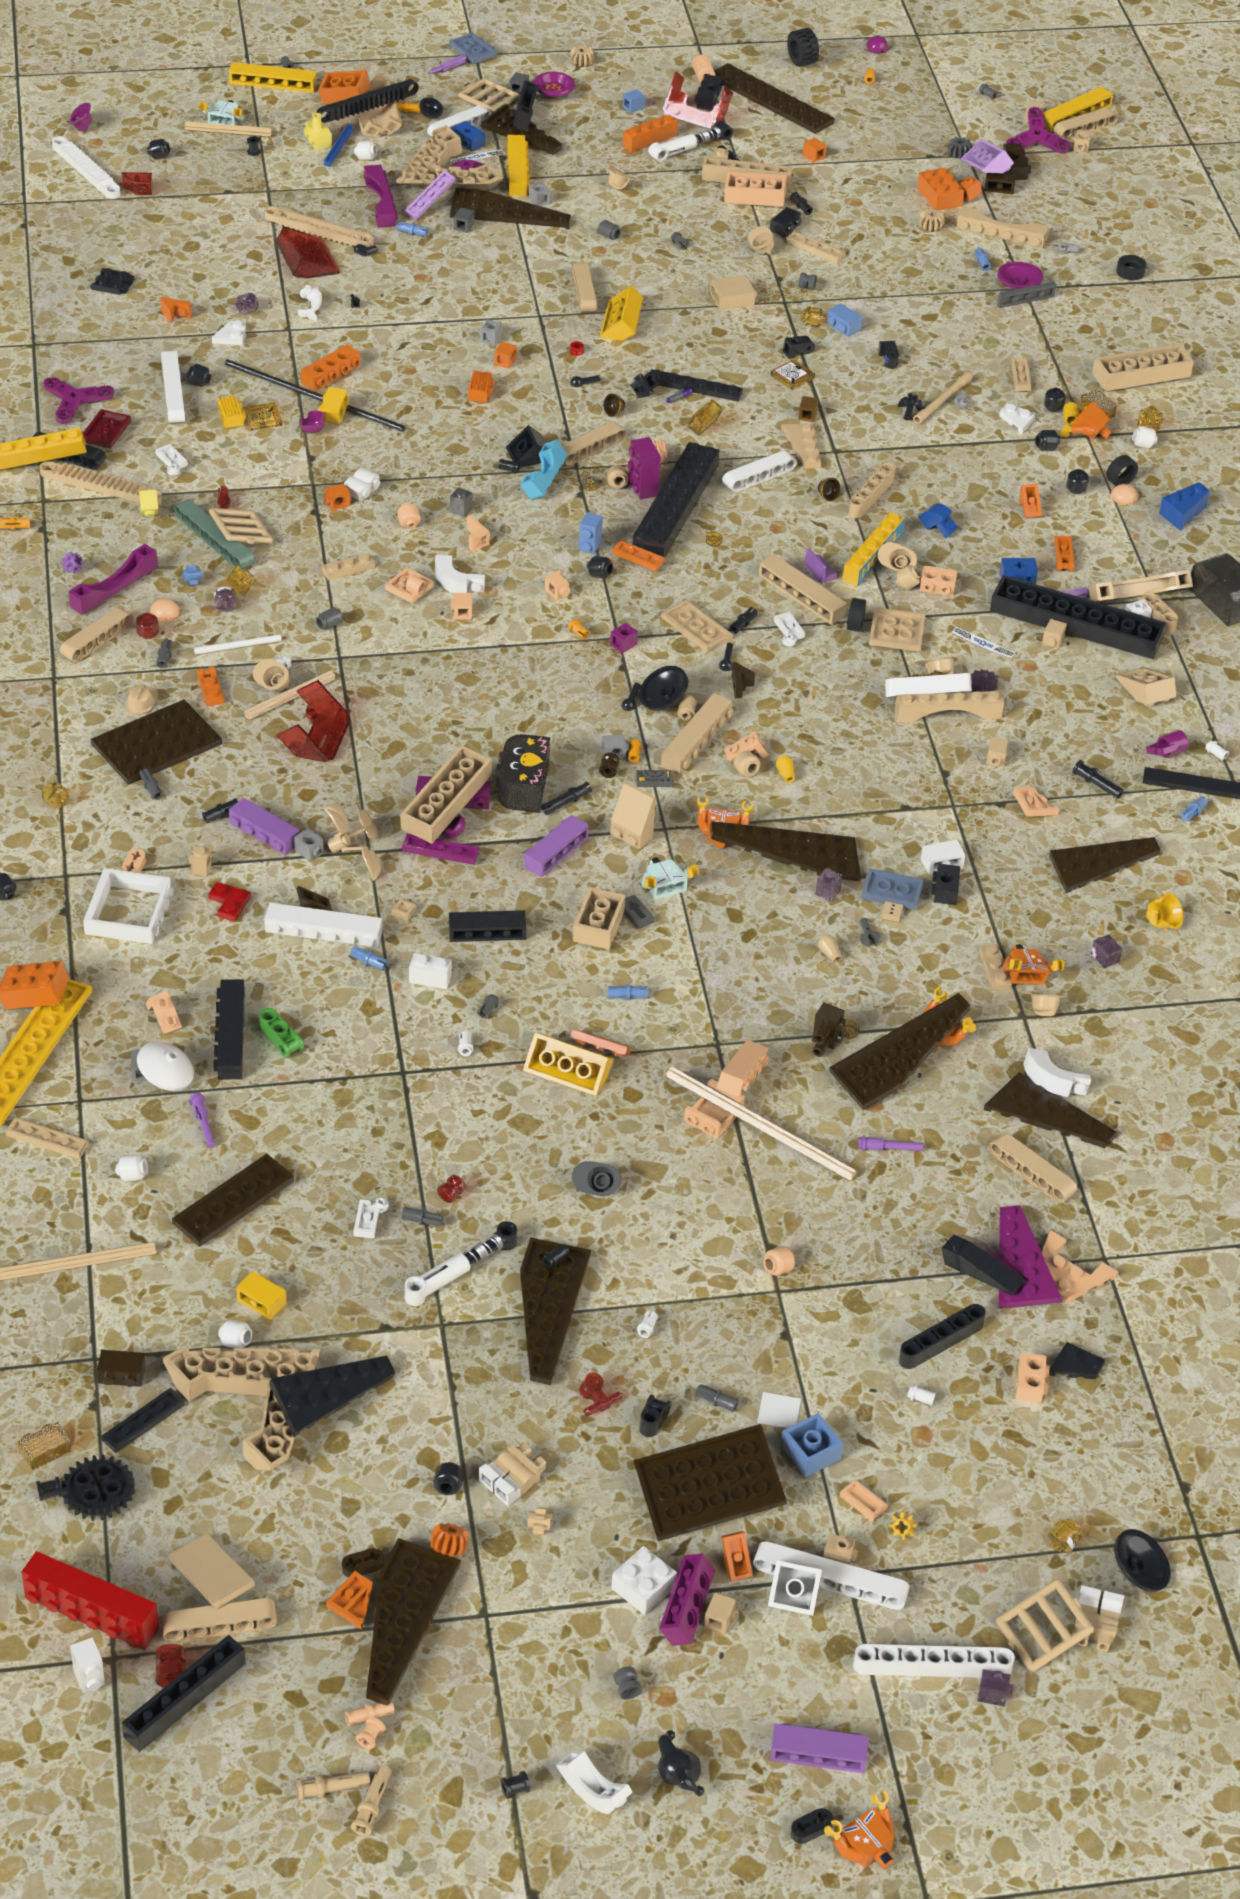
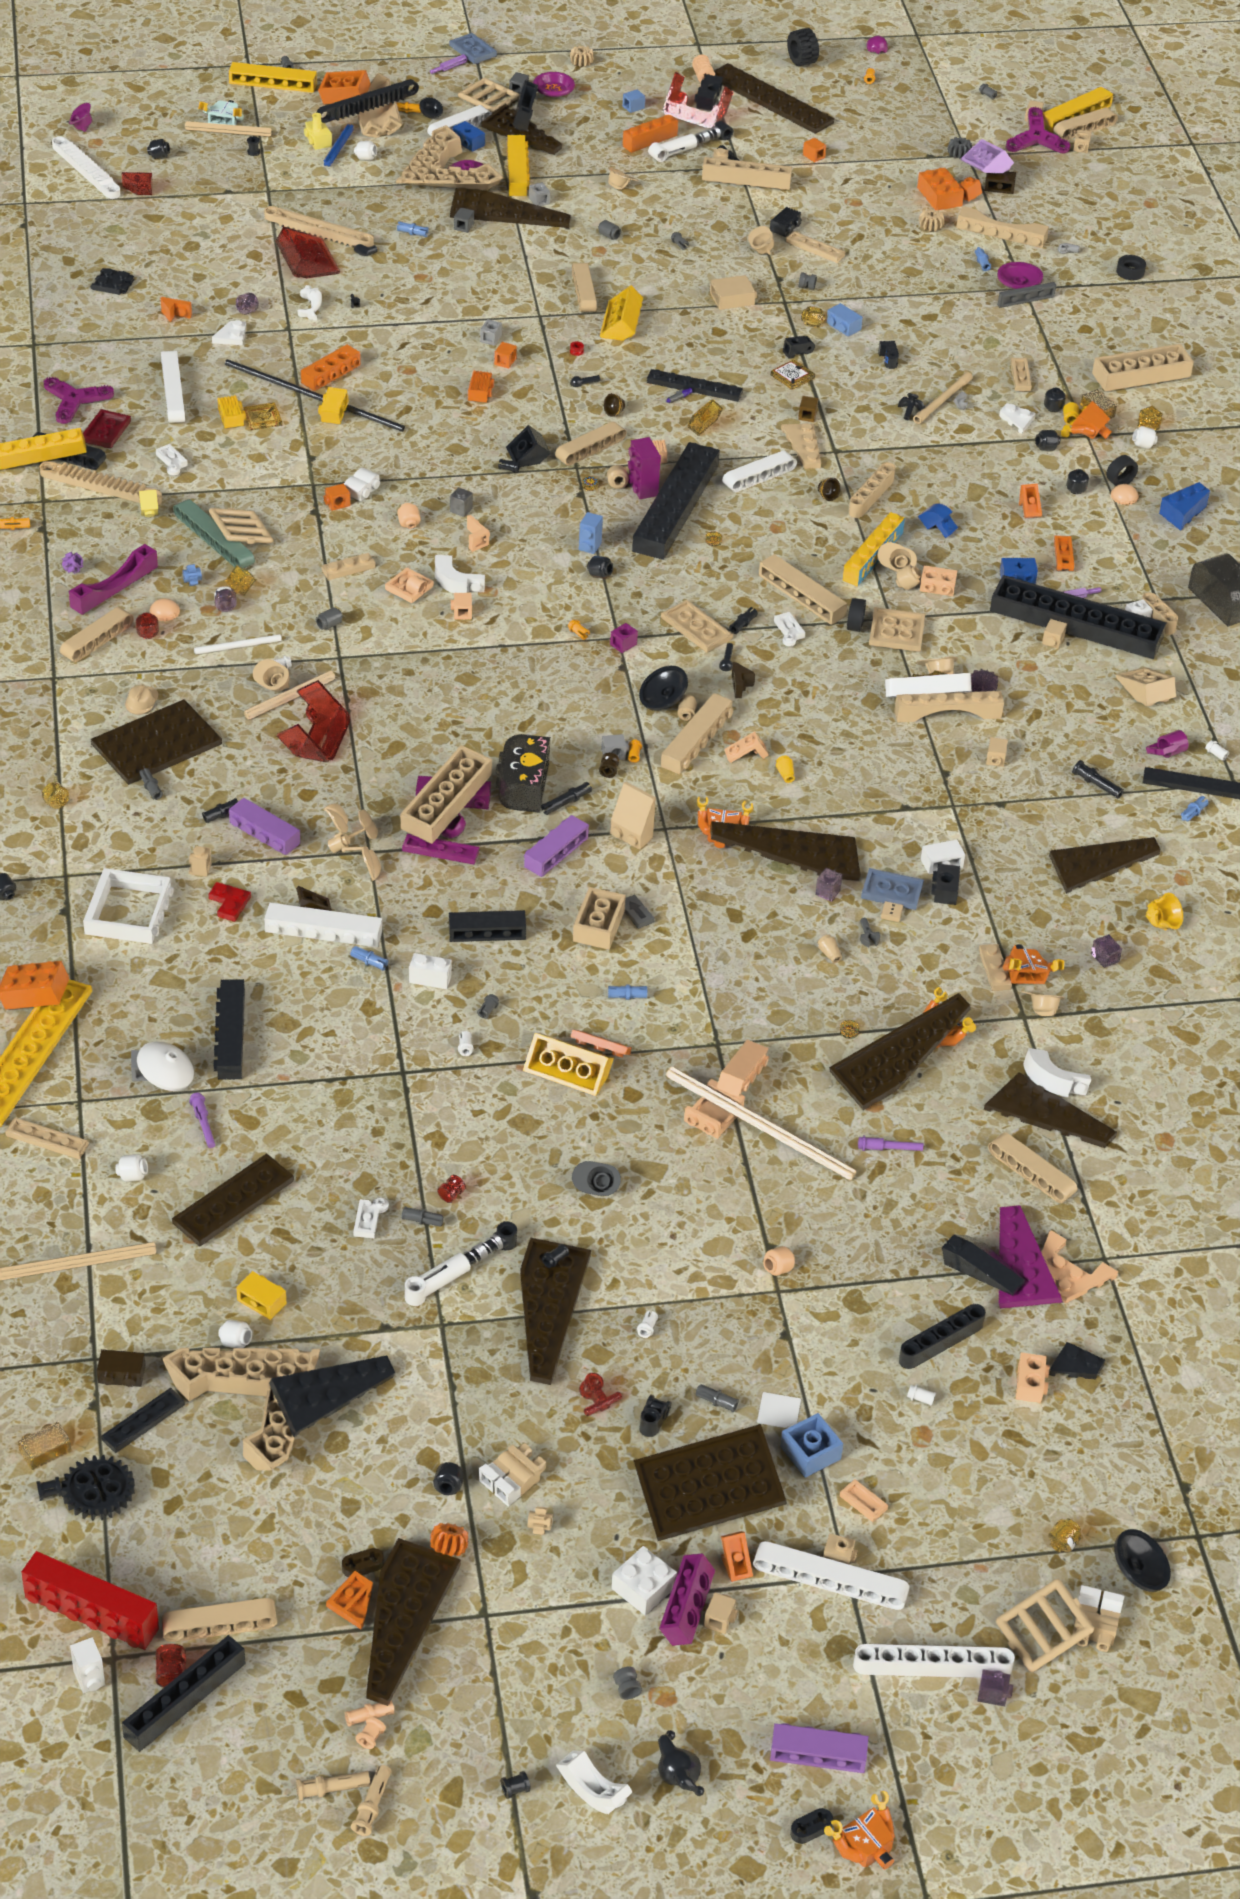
(130, 863): light nougat beam -> none
(164, 653): dark grey axle -> none
(164, 1012): light nougat bracket -> none
(199, 375): black head -> none
(210, 686): orange plate -> none
(211, 1570): tan tile -> none
(223, 499): clear red pin -> none
(279, 1032): bright green piece -> none
(309, 845): light grey brick -> none
(314, 422): magenta hair -> none
(385, 210): magenta arch -> none
(404, 909): tan tile -> none
(430, 195): lavender tile -> none
(478, 156): white sticker -> none
(552, 458): medium azure arch -> none
(557, 585): light nougat brick -> none
(629, 703): black bar -> none
(638, 555): orange plate -> none
(644, 384): black brick -> none
(654, 778): dark grey tile -> none
(667, 878): light aqua torso -> none
(746, 763): tan head -> none
(755, 189): light nougat brick -> none
(794, 1587): white brick -> none
(801, 203): black pin -> none
(819, 567): medium lavender panel -> none
(827, 1028): dark brown brick -> none
(899, 1528): yellow gear -> none
(983, 643): white sticker -> none
(1020, 161): dark brown arch -> none
(1033, 803): light nougat wing -> none
(1137, 587): tan arch -> none

